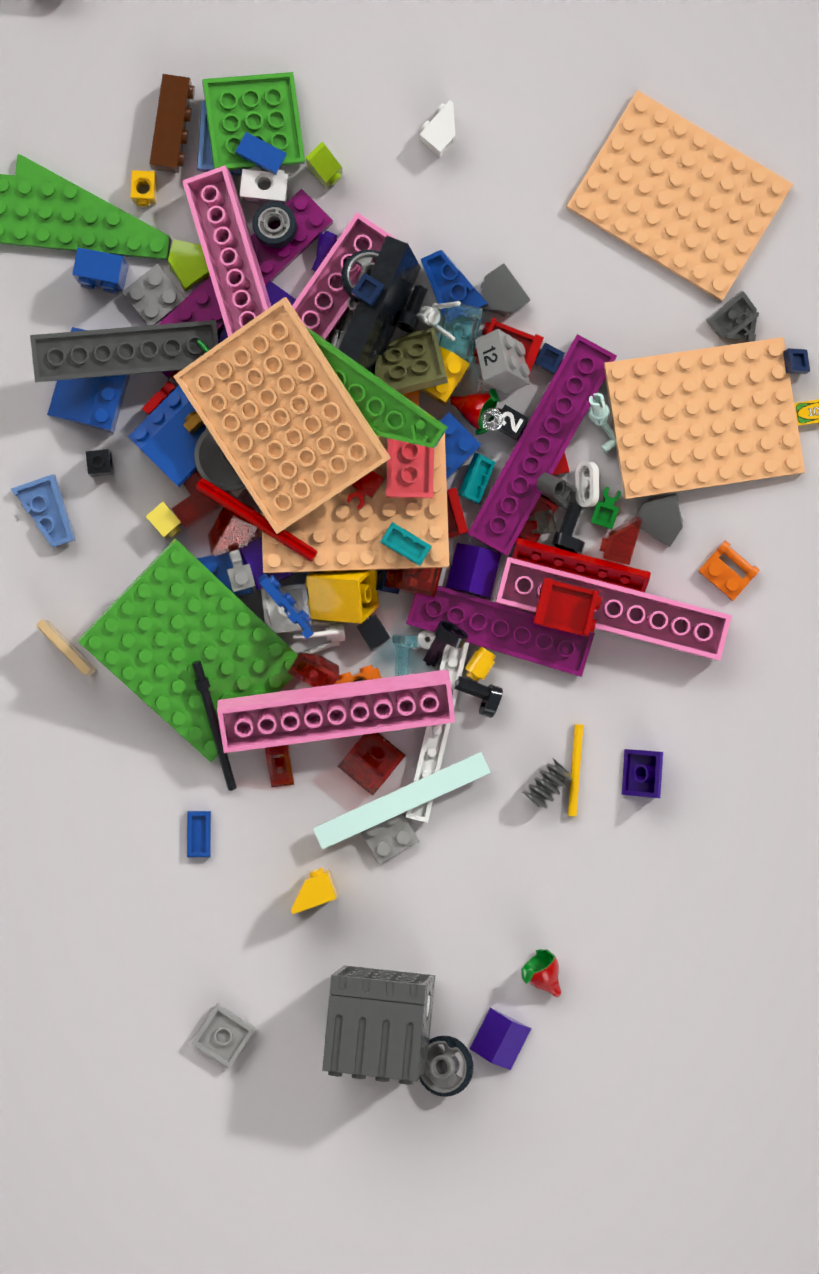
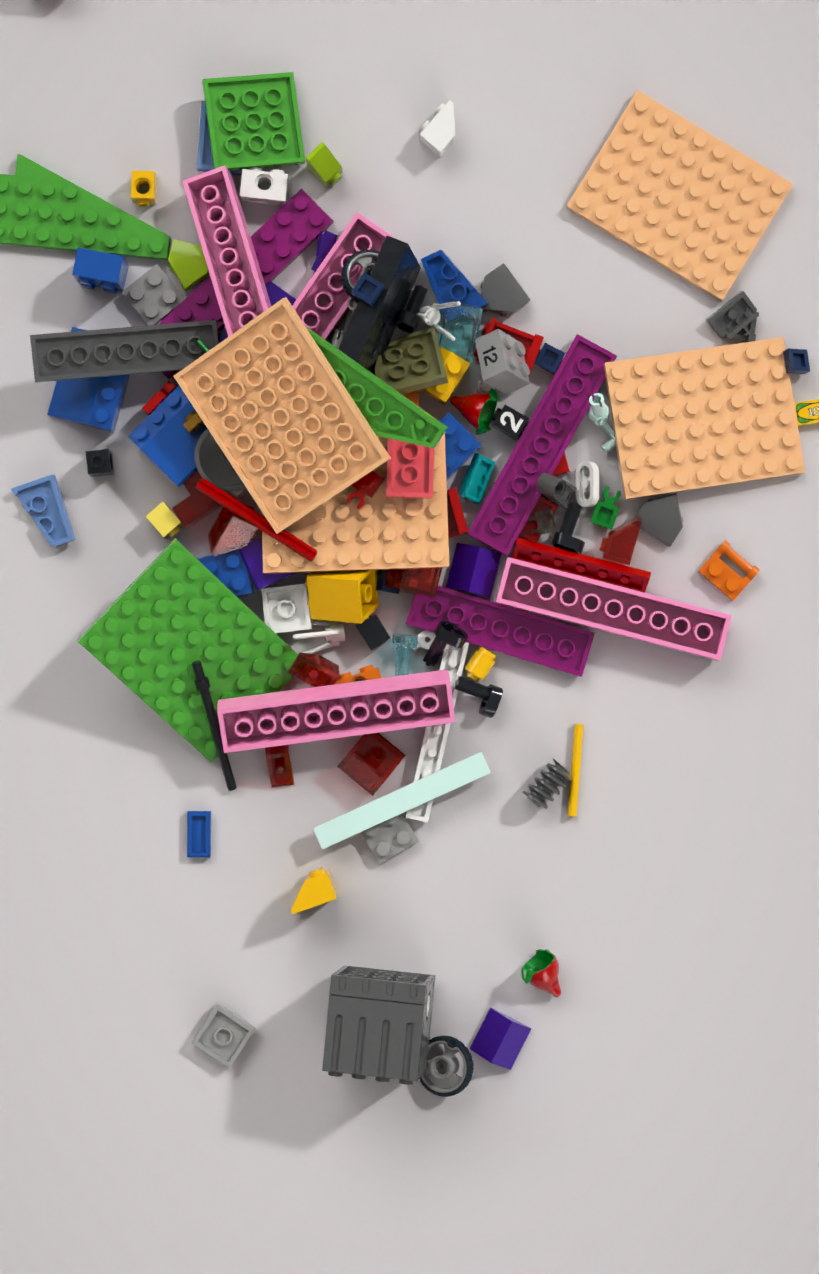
(65, 647): tan tile -> none
(171, 123): reddish brown brick -> none
(240, 575): light grey plate -> none
(260, 153): blue tile -> none
(277, 237): wheel -> none
(301, 617): blue wing -> none
(406, 544): teal plate -> none
(496, 423): clear plate -> none
(567, 607): red panel -> none
(642, 773): dark purple slope -> none

